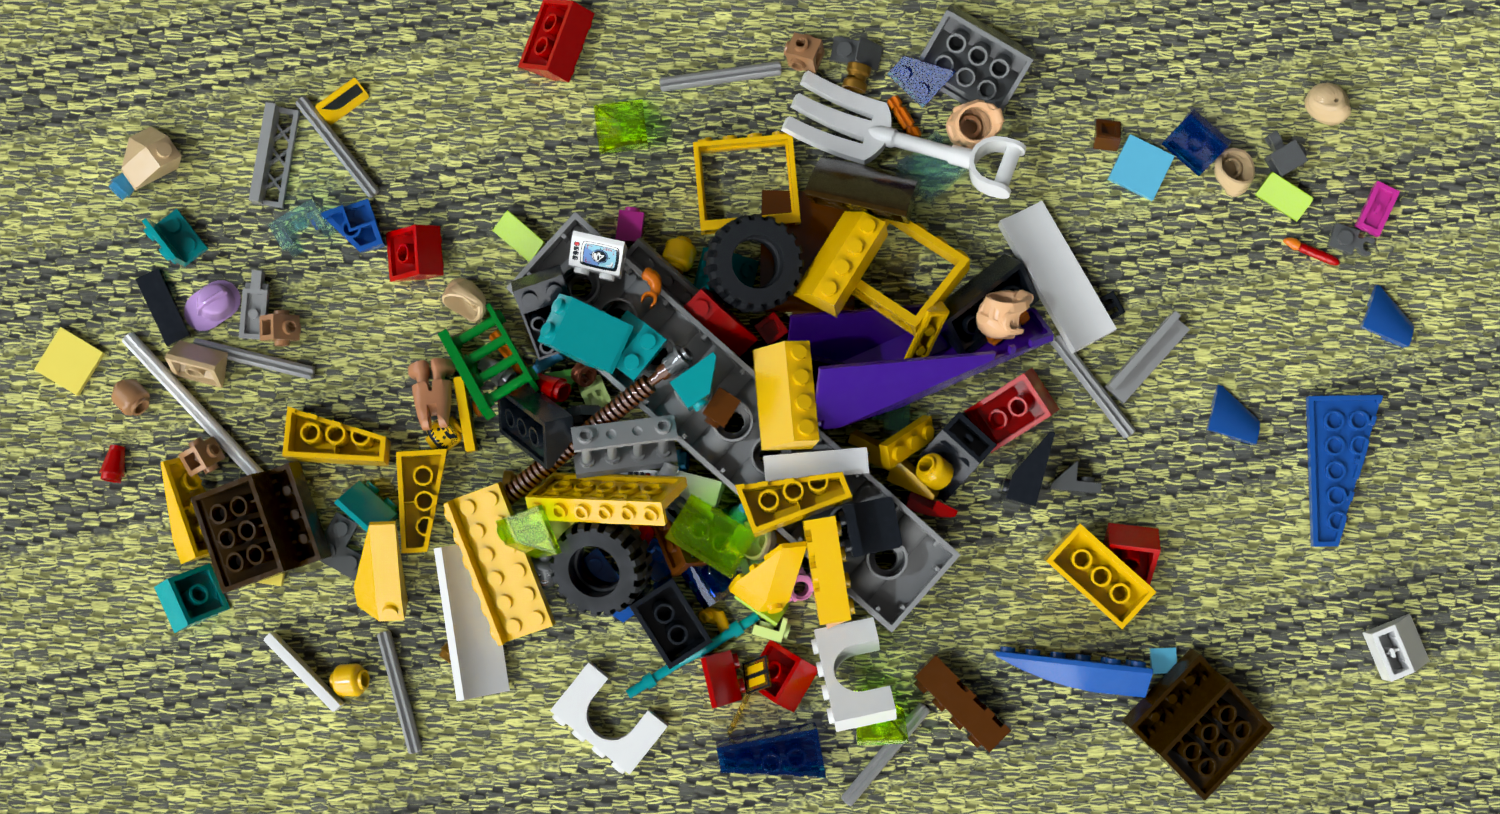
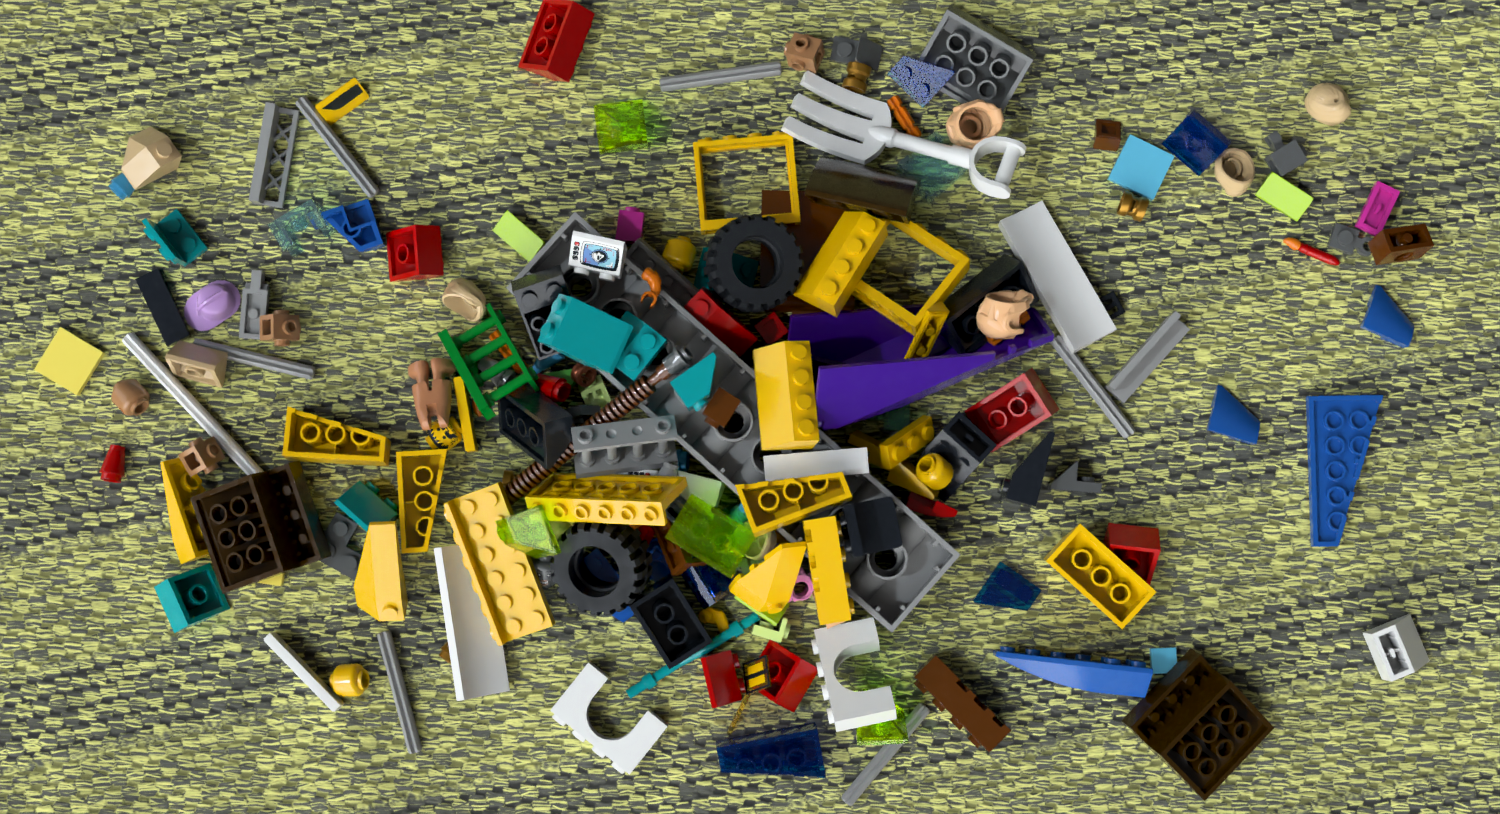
(1007, 589): none -> clear blue wing
(1137, 209): none -> pearl gold wheel
(1400, 244): none -> reddish brown brick

